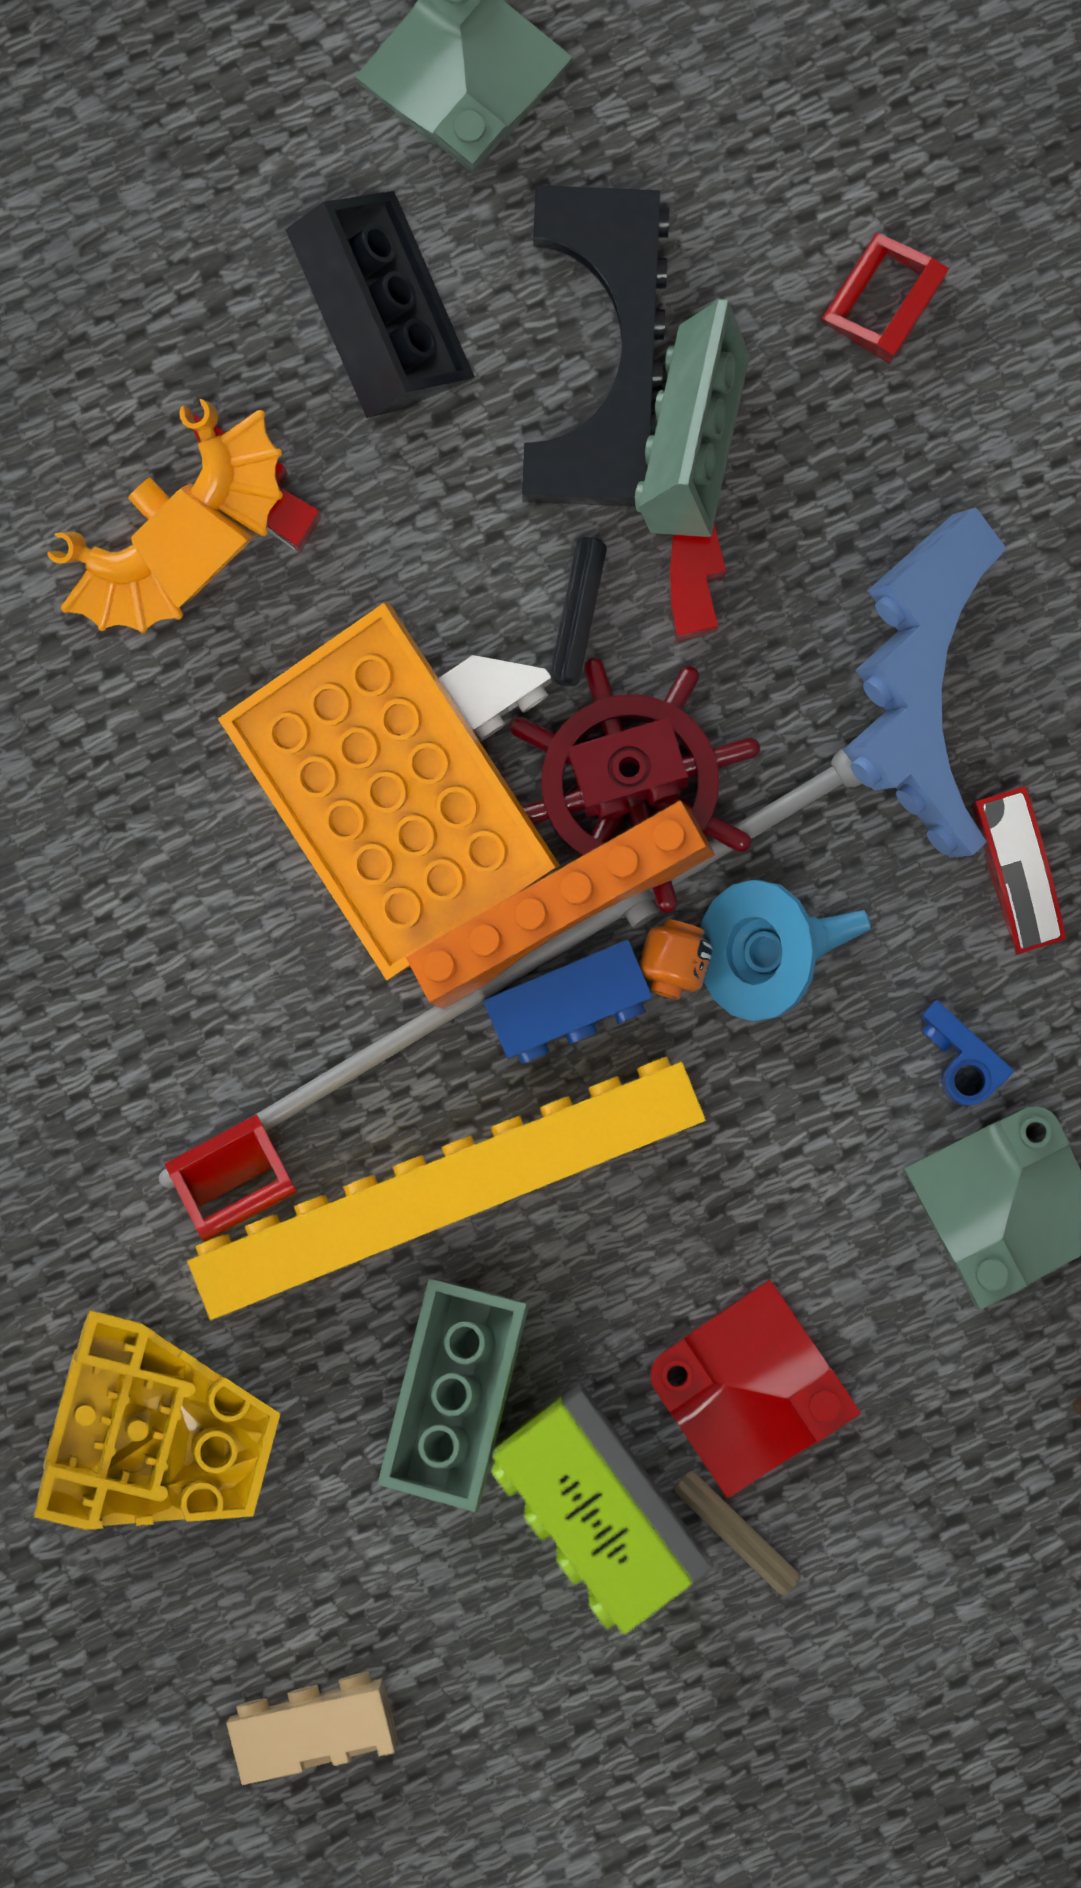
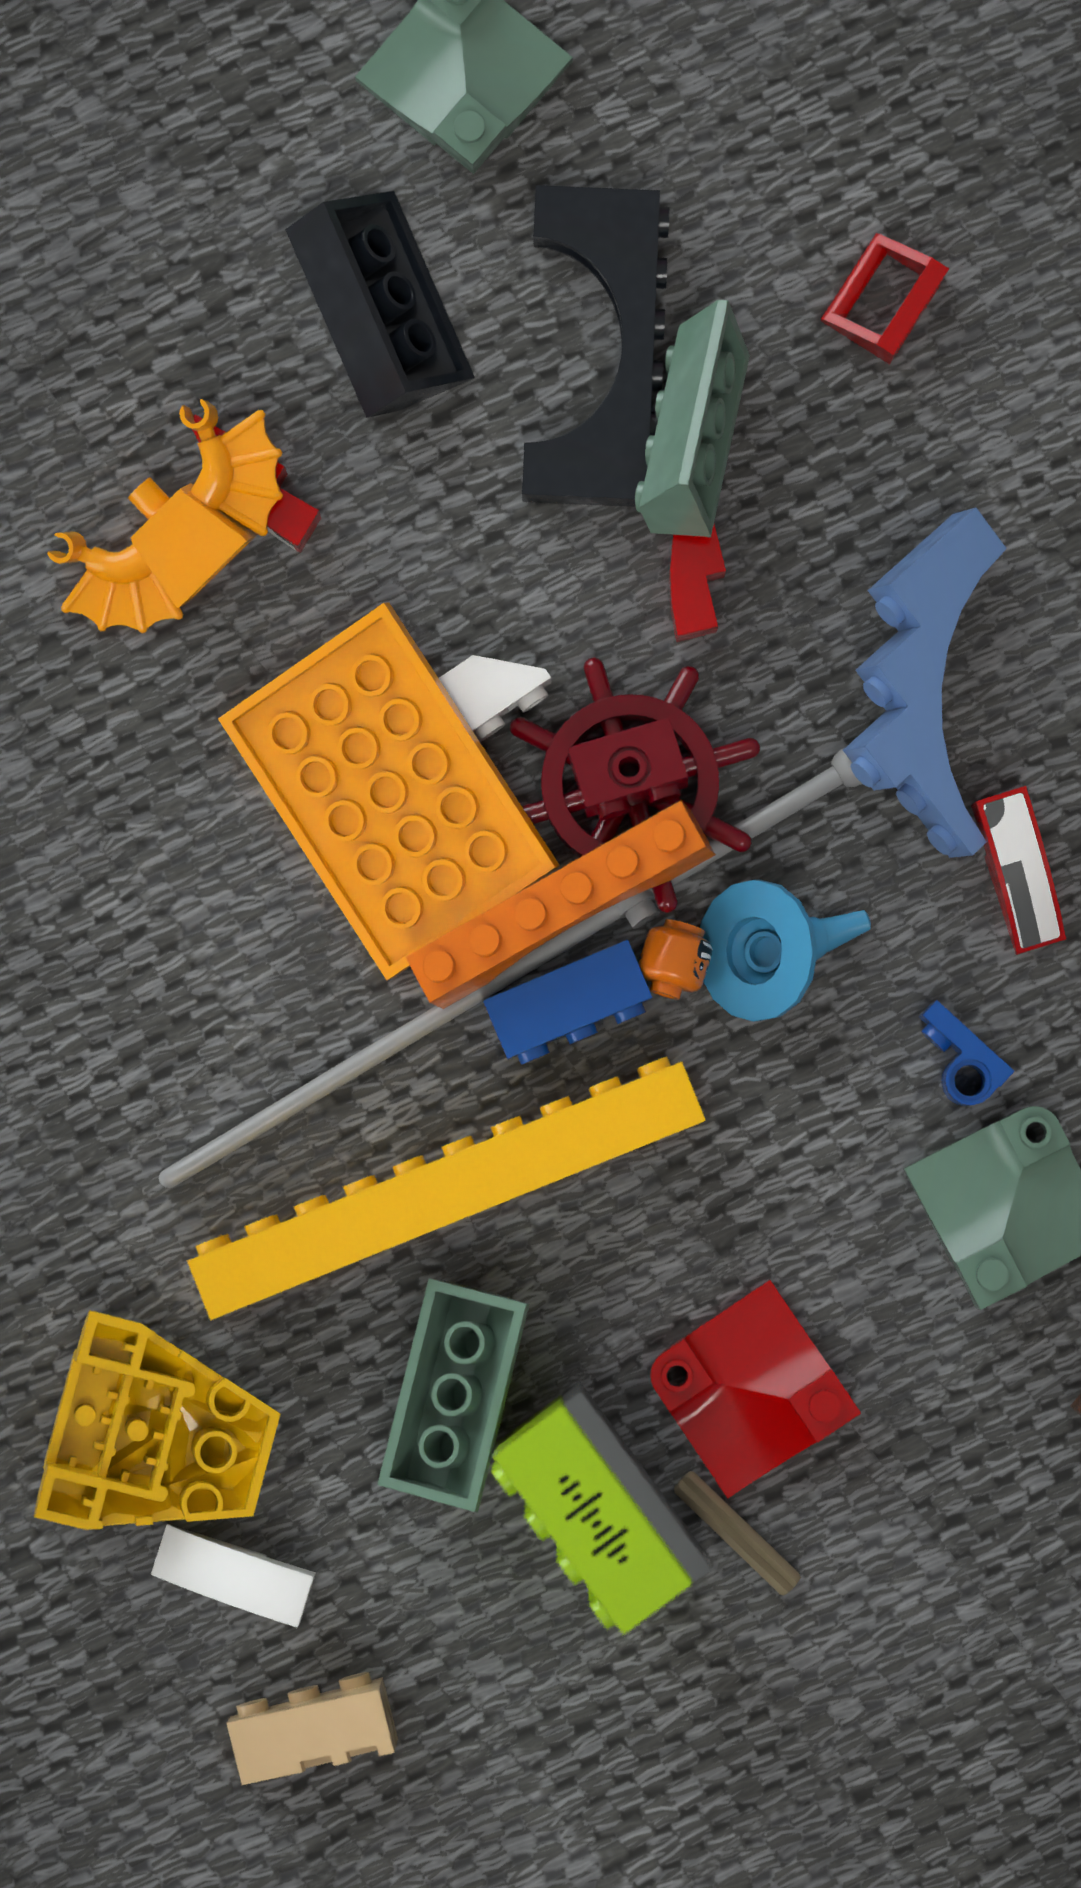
(224, 1165): red tile -> none
(233, 1575): none -> white slope
(578, 611): black axle -> none

